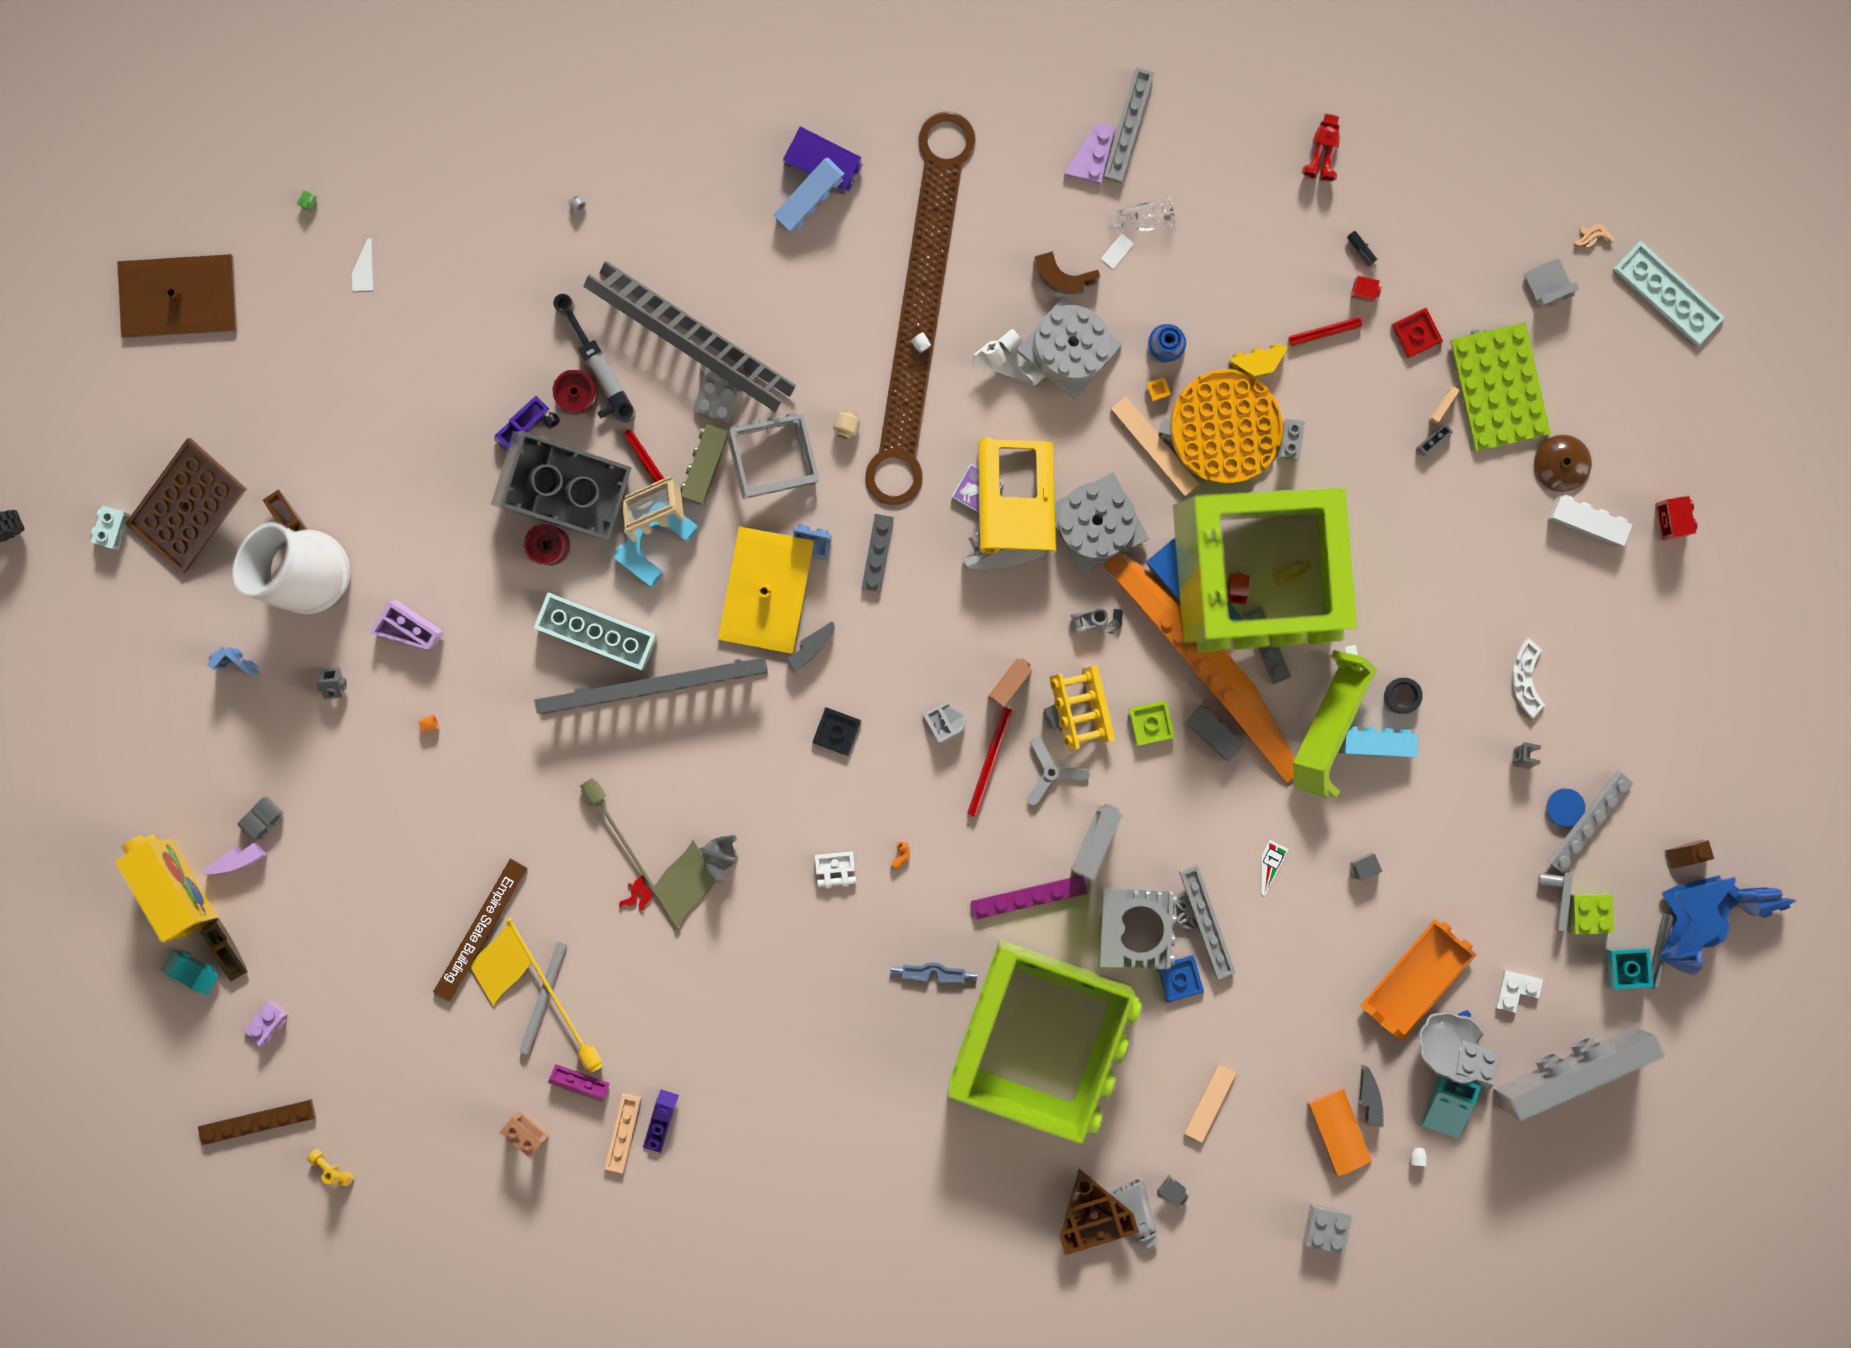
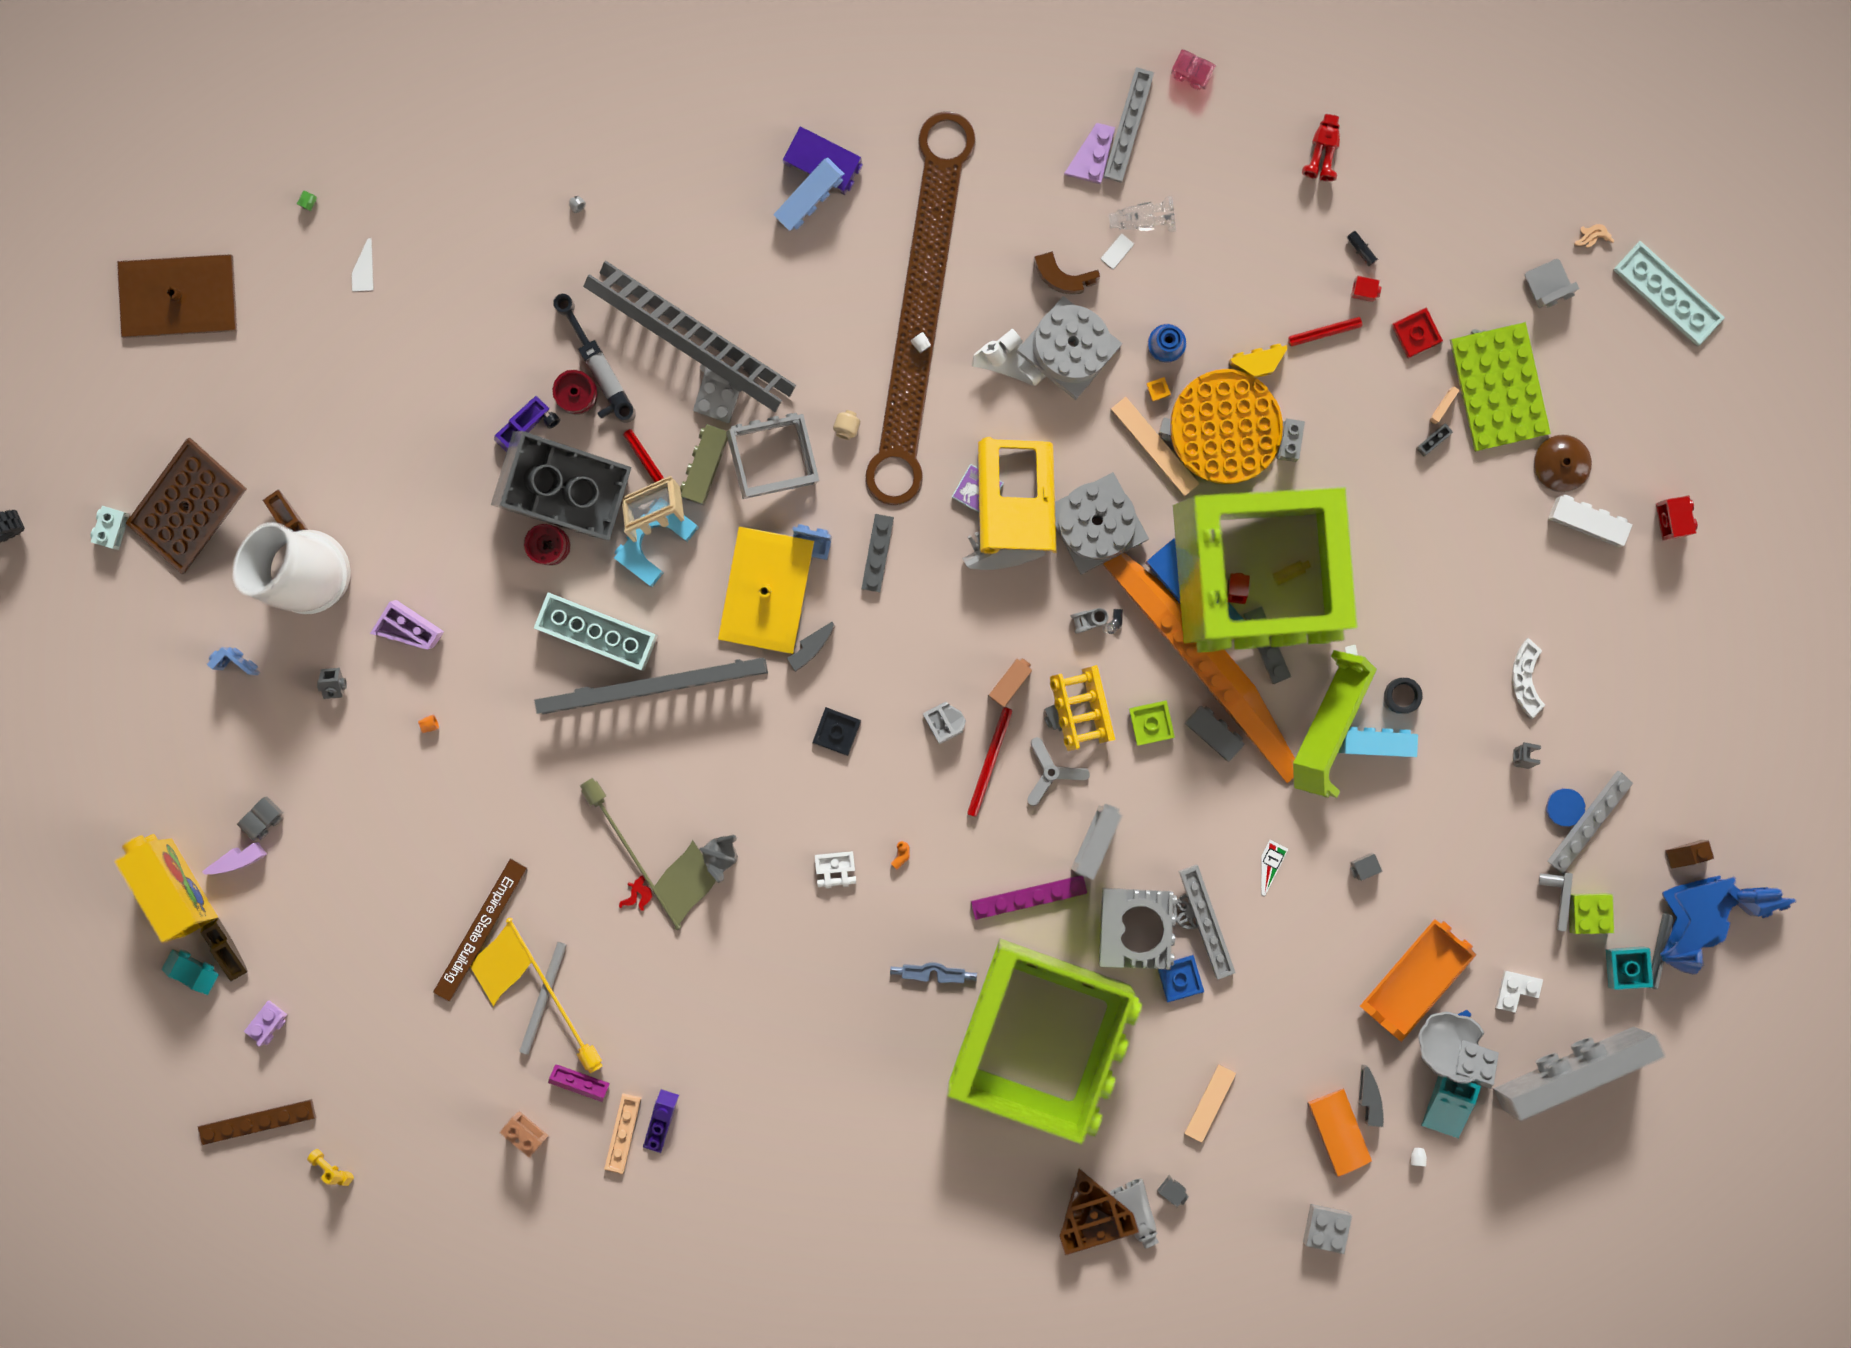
(1192, 69): none -> clear pink brick

